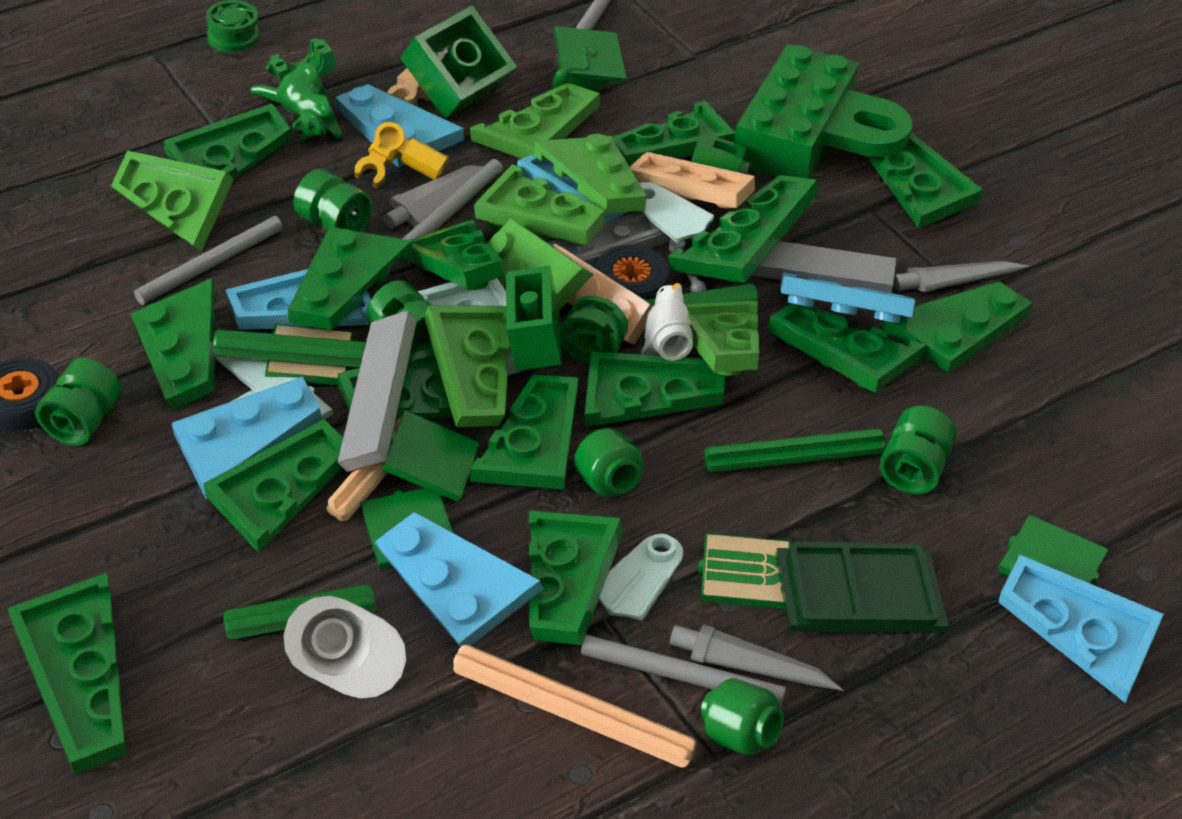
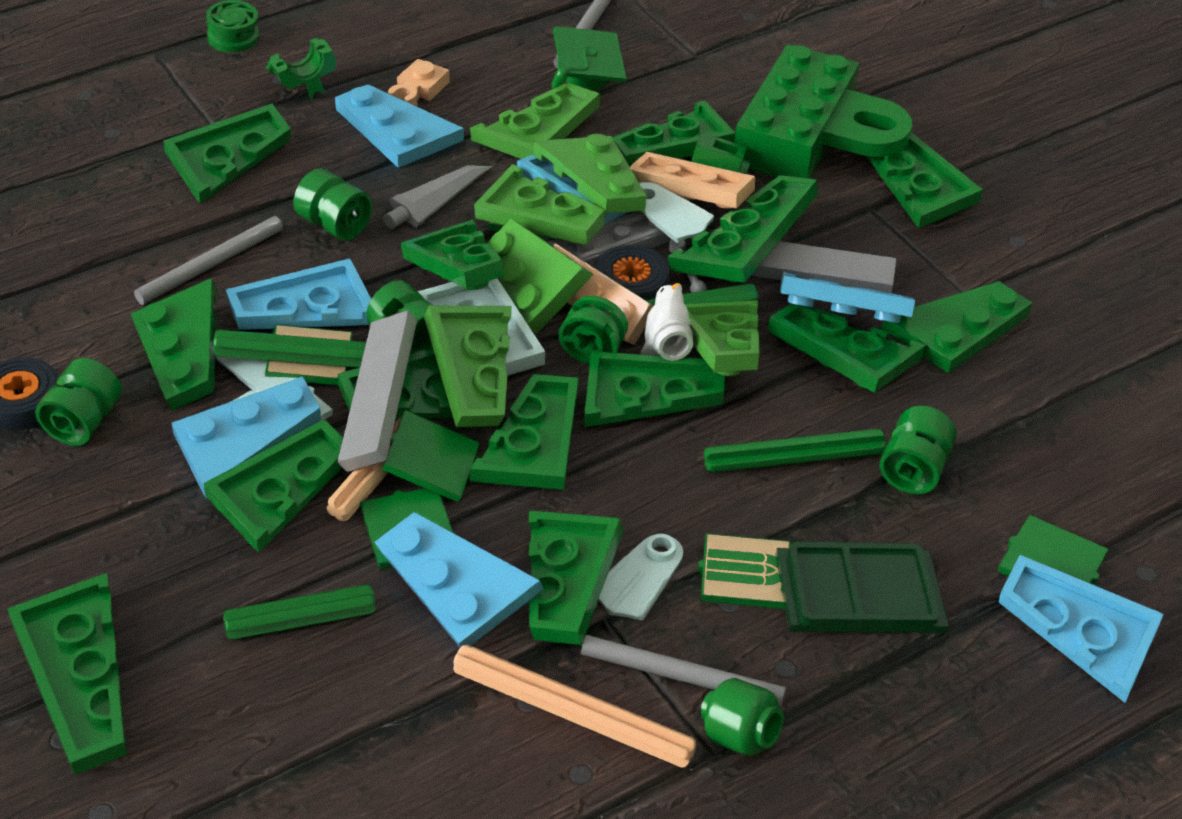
(174, 193): bright green wing -> none
(306, 99): green animal -> none
(341, 274): green wing -> none
(344, 647): white piece -> none
(391, 143): yellow bar -> none
(457, 200): light grey bar -> none
(458, 62): green brick -> none
(533, 318): green brick -> none
(609, 463): green head -> none
(729, 651): light grey bar -> none
(936, 277): light grey bar -> none

